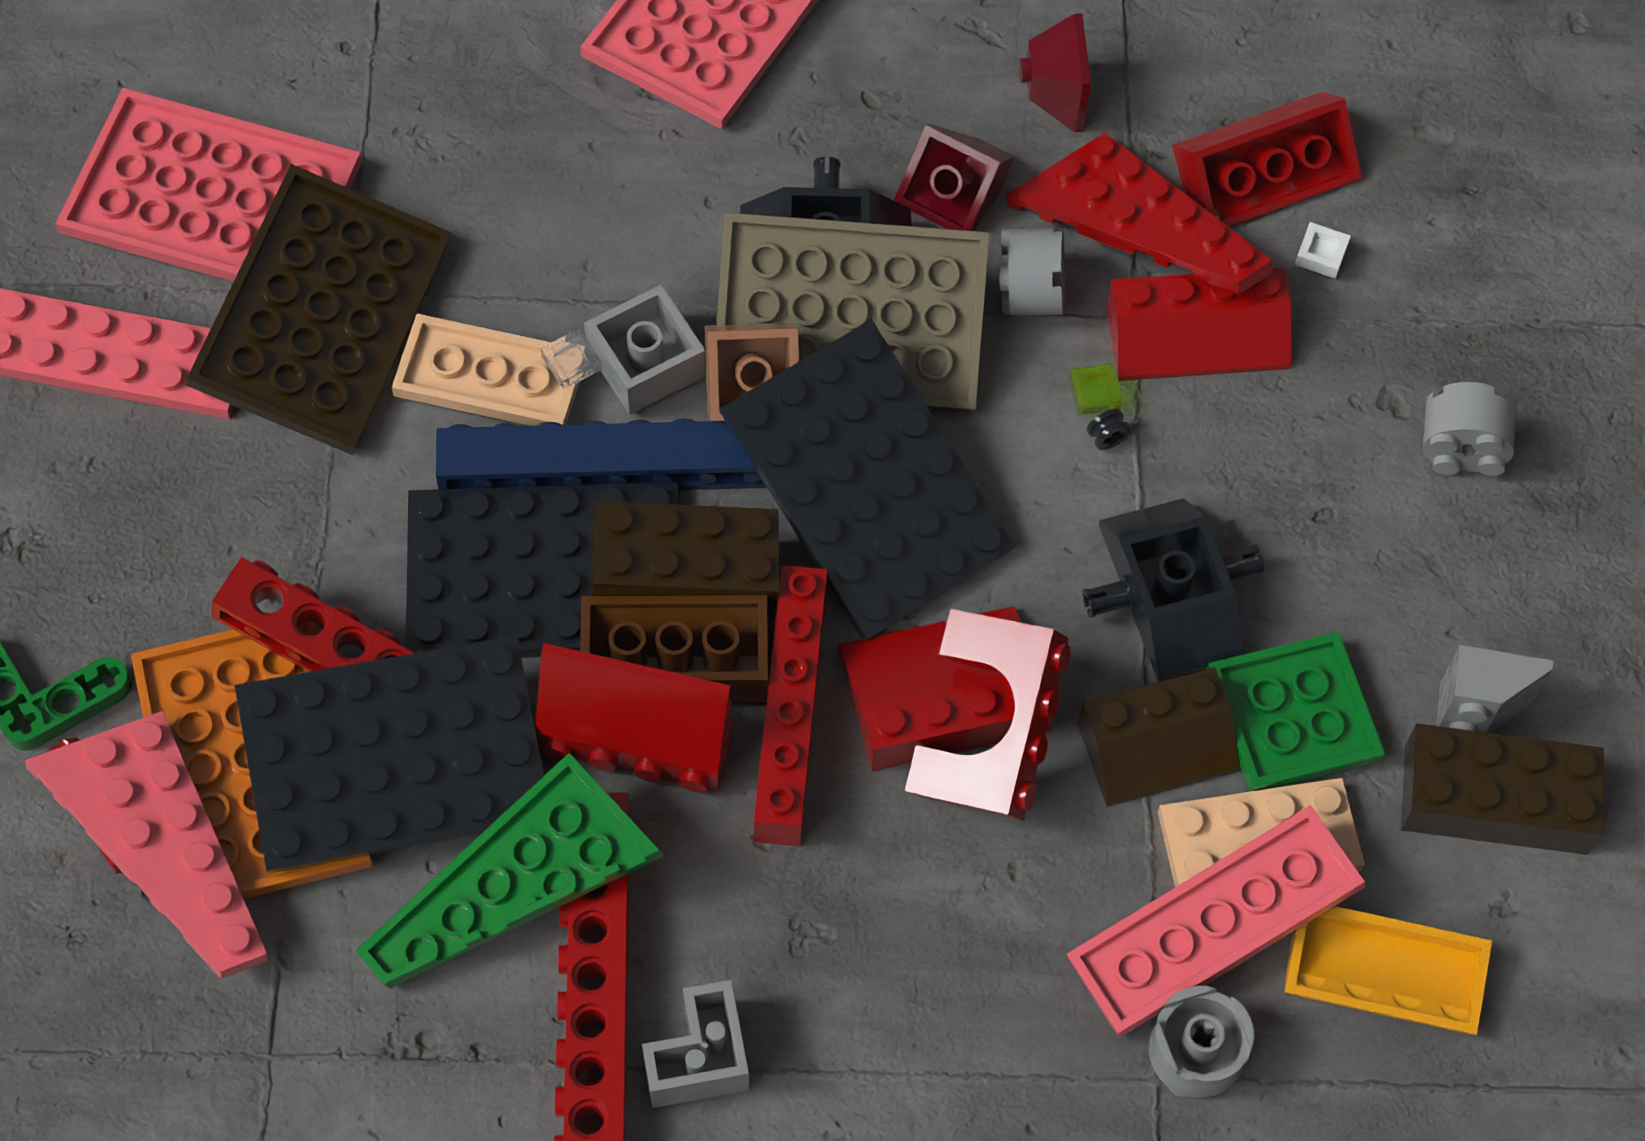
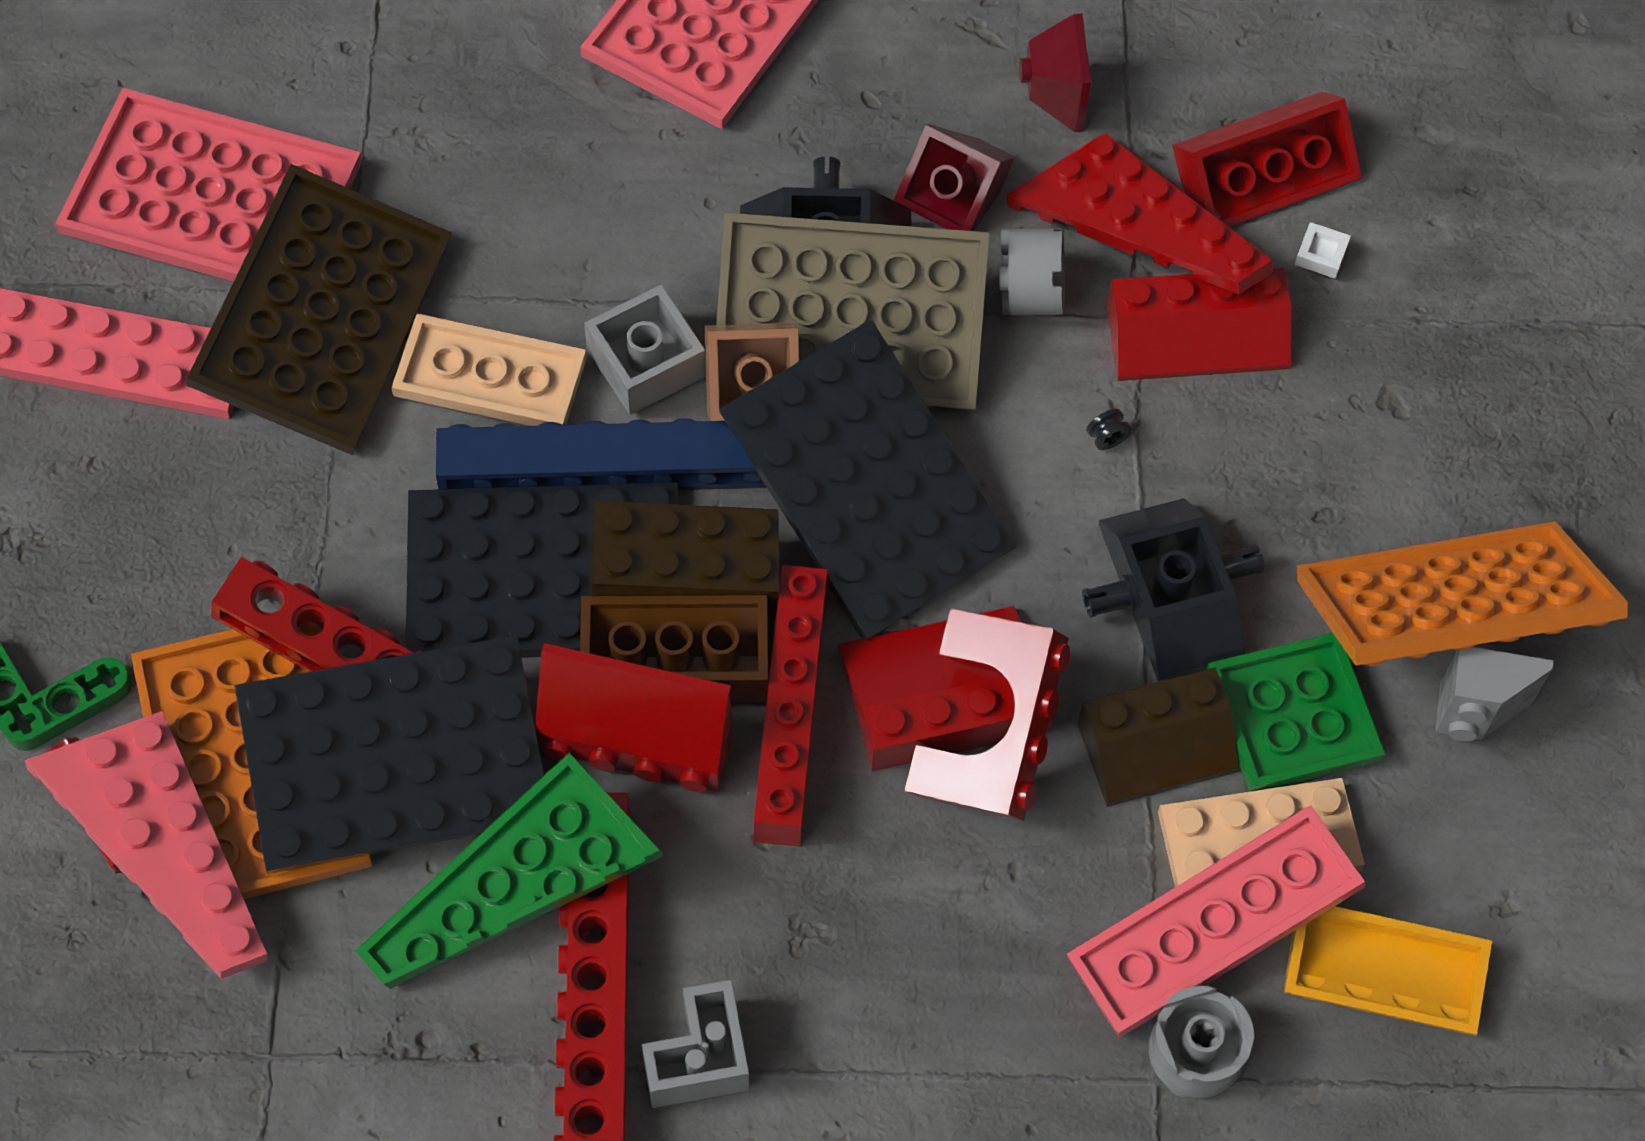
(571, 358): clear tile -> none
(1095, 389): clear neon green plate -> none
(1460, 593): none -> orange plate
(1469, 429): light grey brick -> none
(1503, 789): dark brown brick -> none

